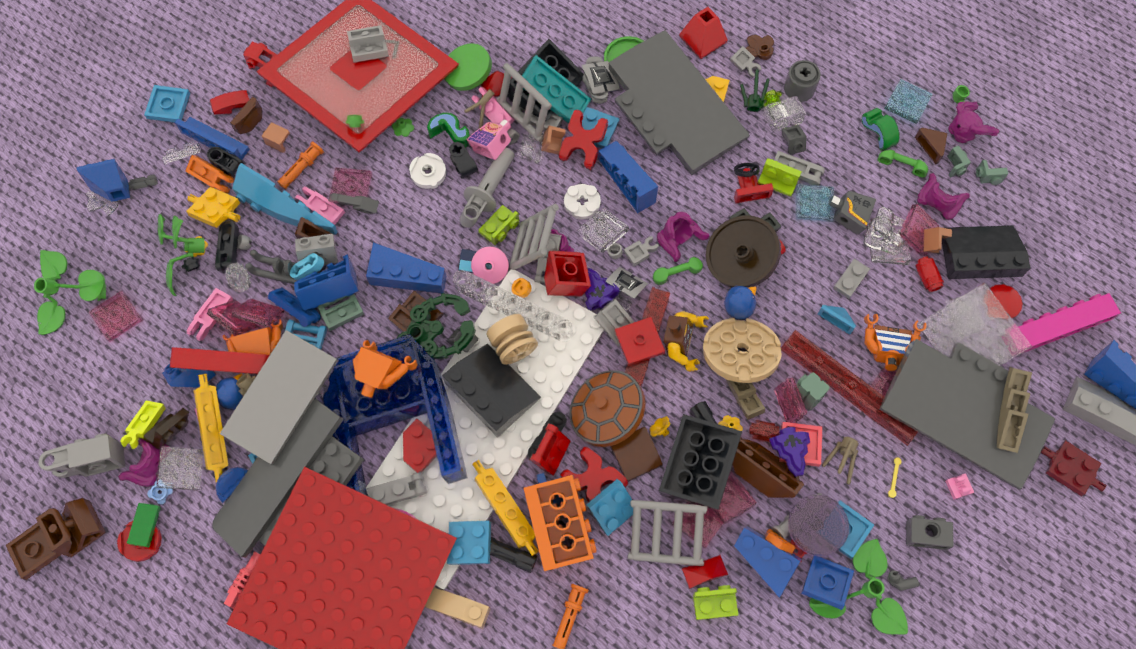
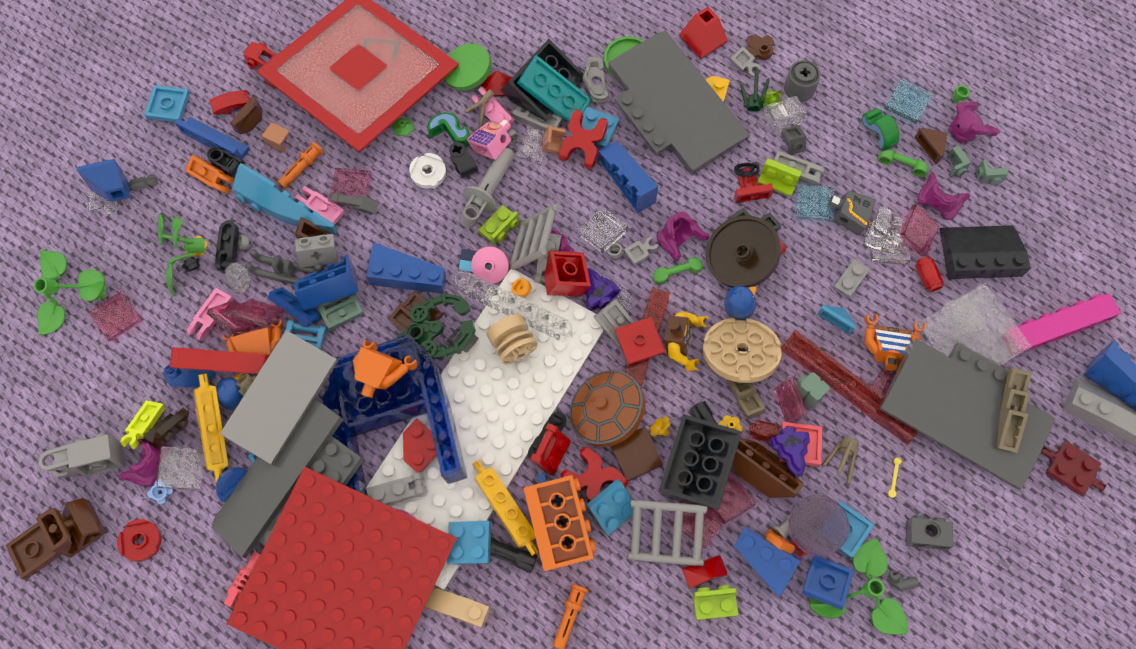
(143, 525): green tile -> none
(173, 154): clear plate -> none
(213, 207): yellow plate -> none
(306, 266): medium azure beam -> none
(354, 120): bright green plate -> none
(367, 43): light grey slope -> none
(490, 389): black slope -> none
(533, 94): light grey bar -> none
(575, 208): white plate -> none
(600, 77): sticker -> none
(626, 282): sticker -> none
(933, 238): nougat panel -> none
(959, 486): bright pink tile -> none
(1008, 298): red dish -> none

